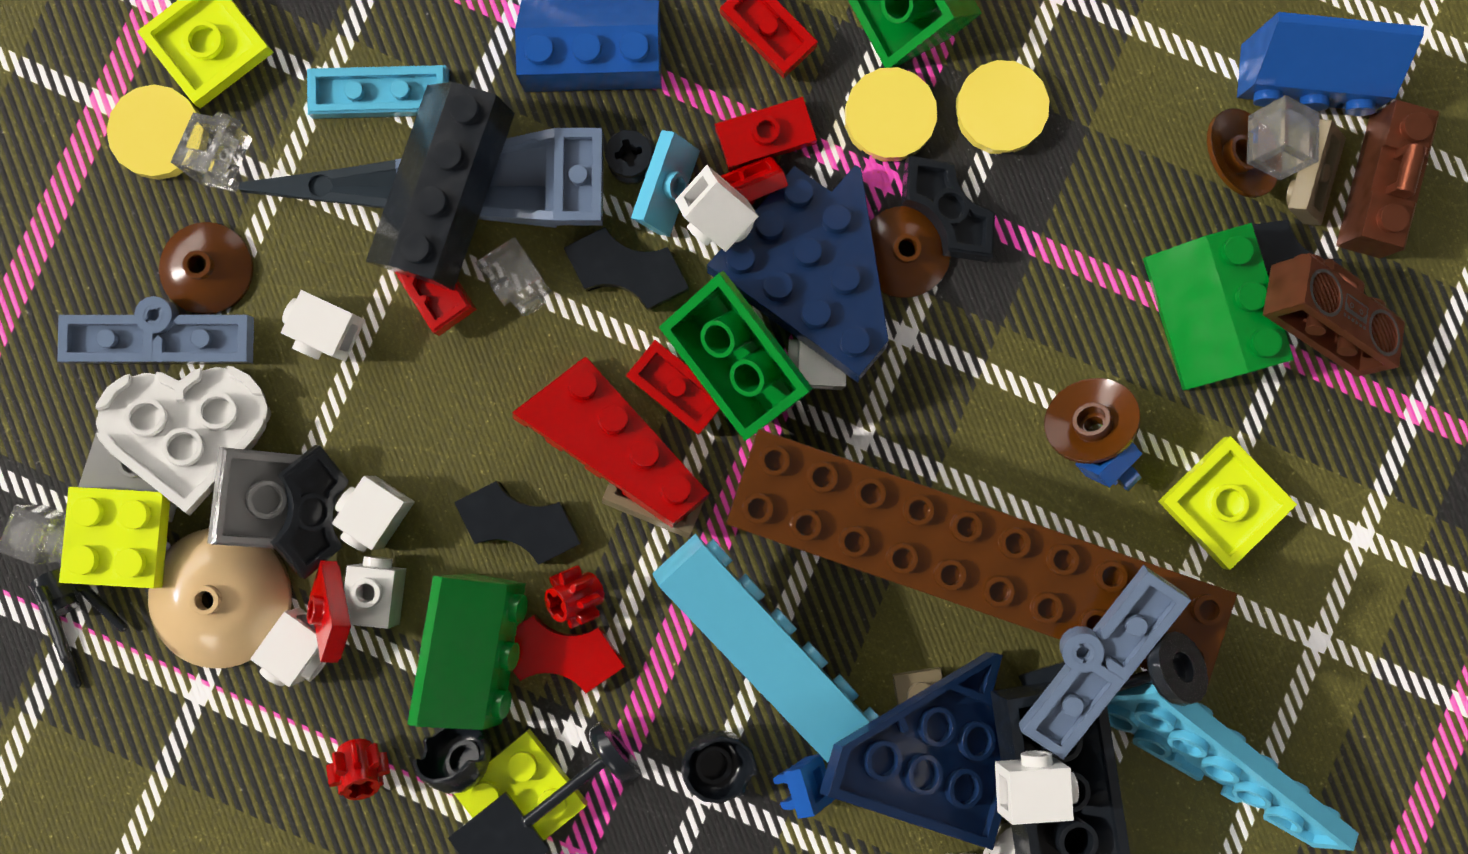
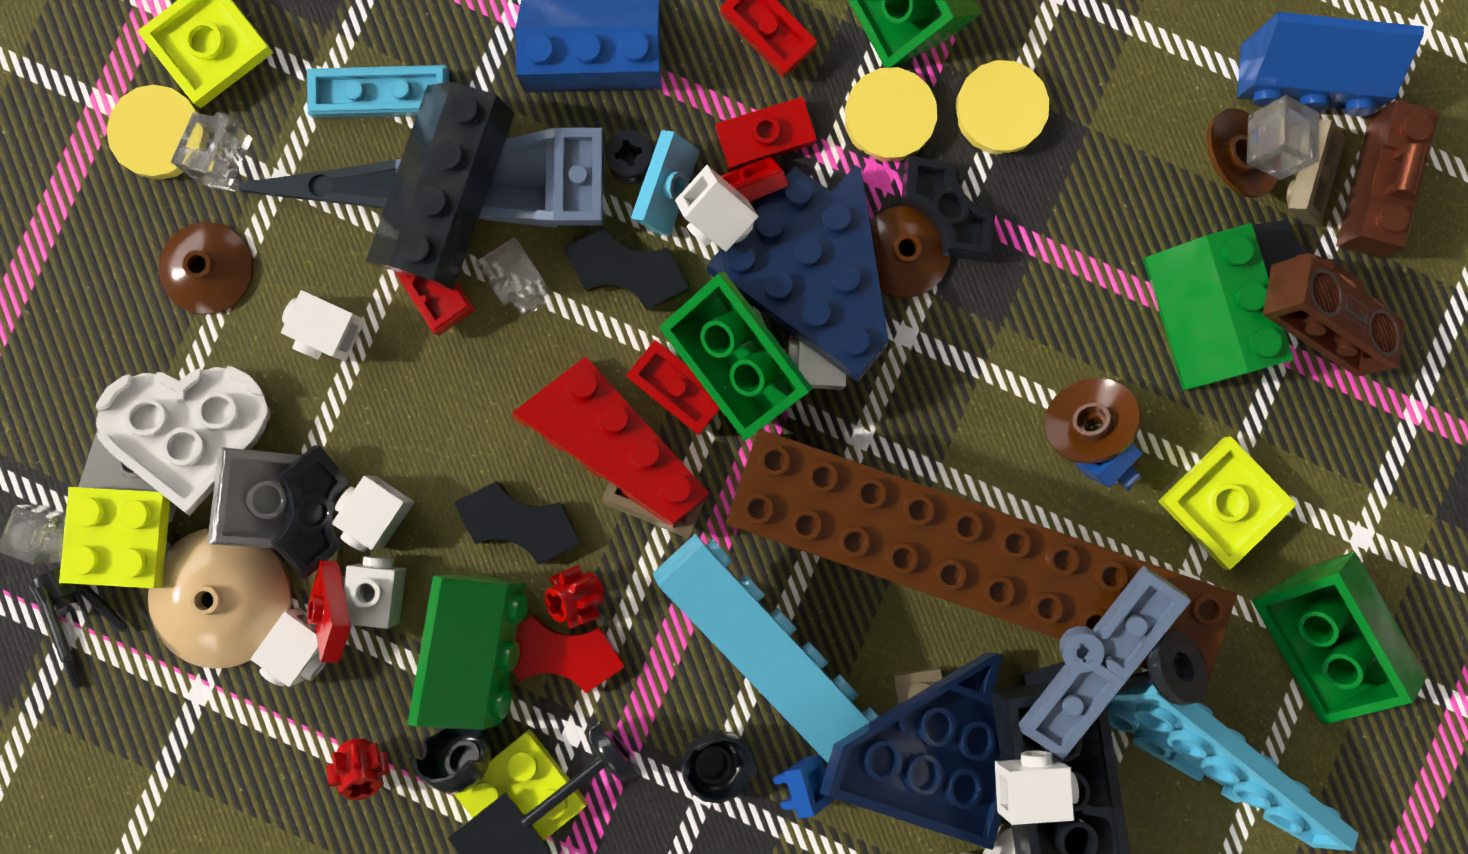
(155, 337): sand blue hinge -> none
(1341, 640): none -> green slope

